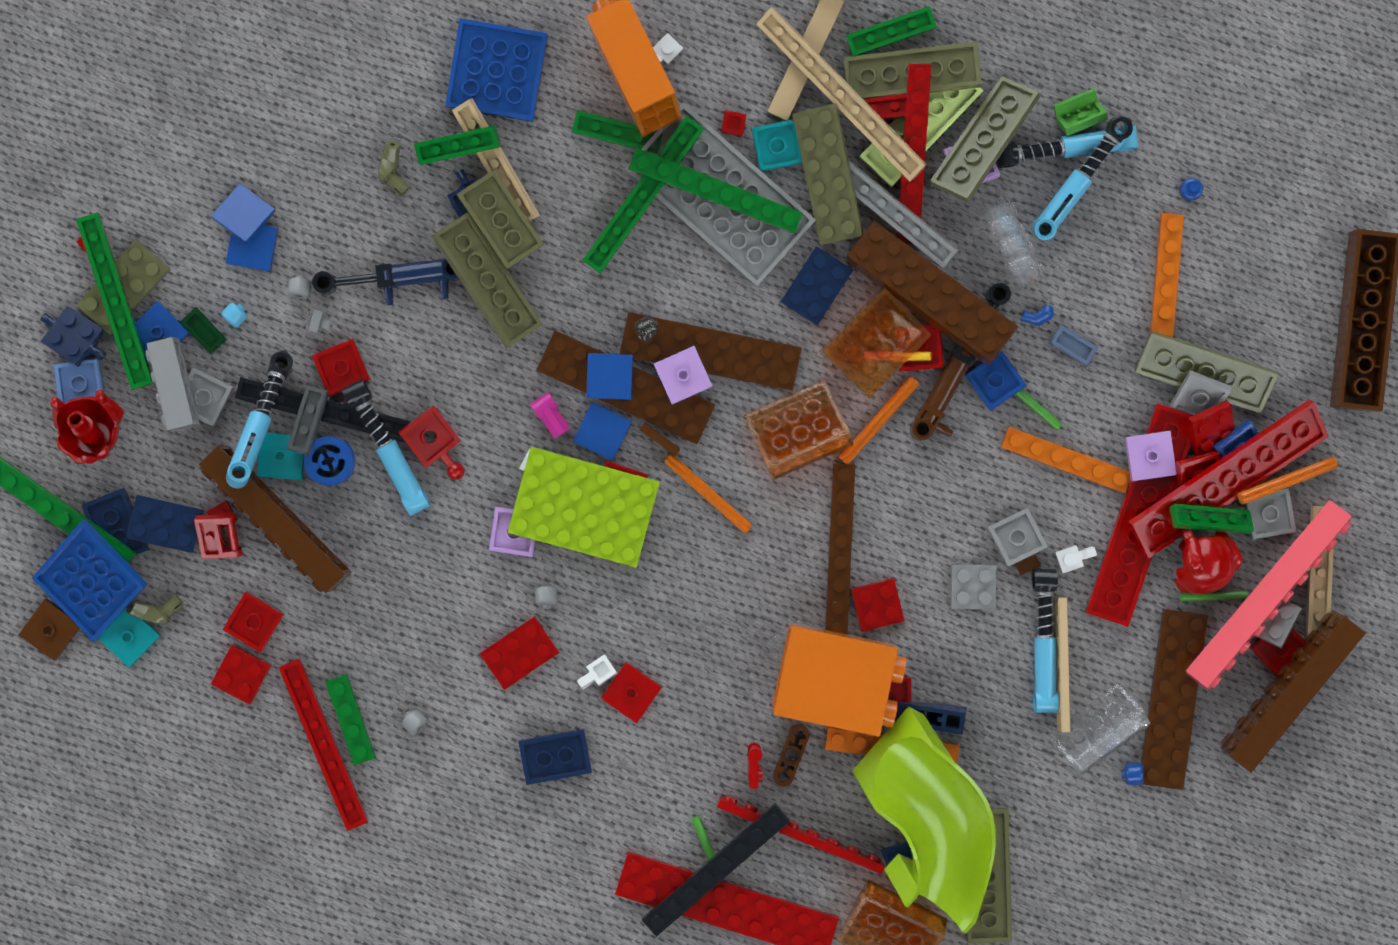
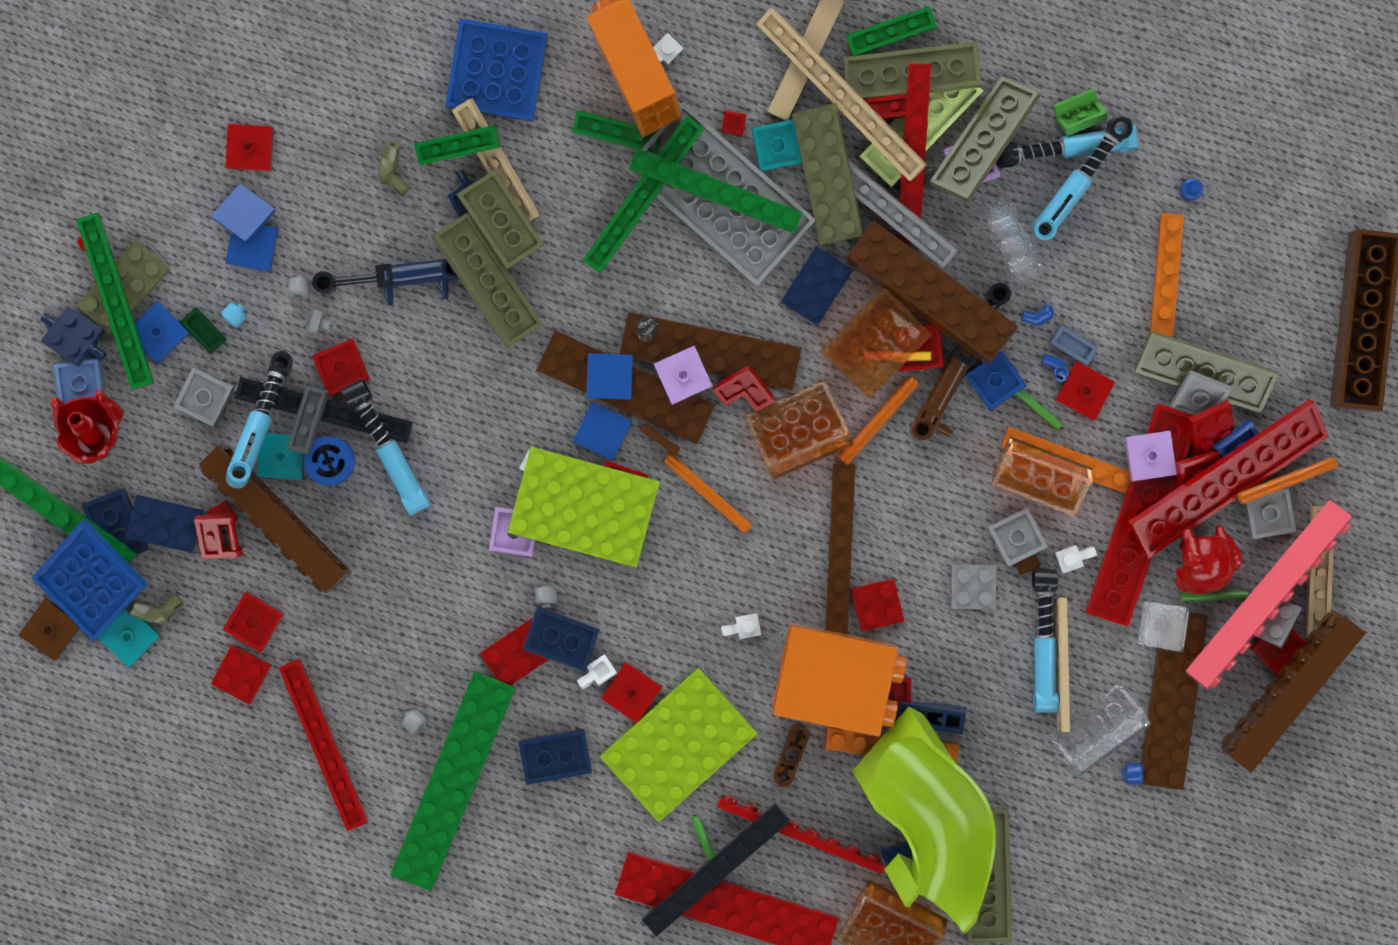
(172, 384): light grey brick -> none
(249, 147): none -> red plate
(350, 719): green plate -> none
(444, 440): red plate -> none
(453, 780): none -> green plate
(548, 412): dark pink piece -> none
(560, 639): none -> dark blue plate
(678, 744): none -> lime plate
(745, 384): none -> red plate
(745, 626): none -> white plate
(755, 771): red plate -> none
(1042, 476): none -> clear orange brick
(1058, 367): none -> blue arm
(1085, 391): none -> red plate
(1163, 626): none -> clear plate
(1211, 518): green plate -> none

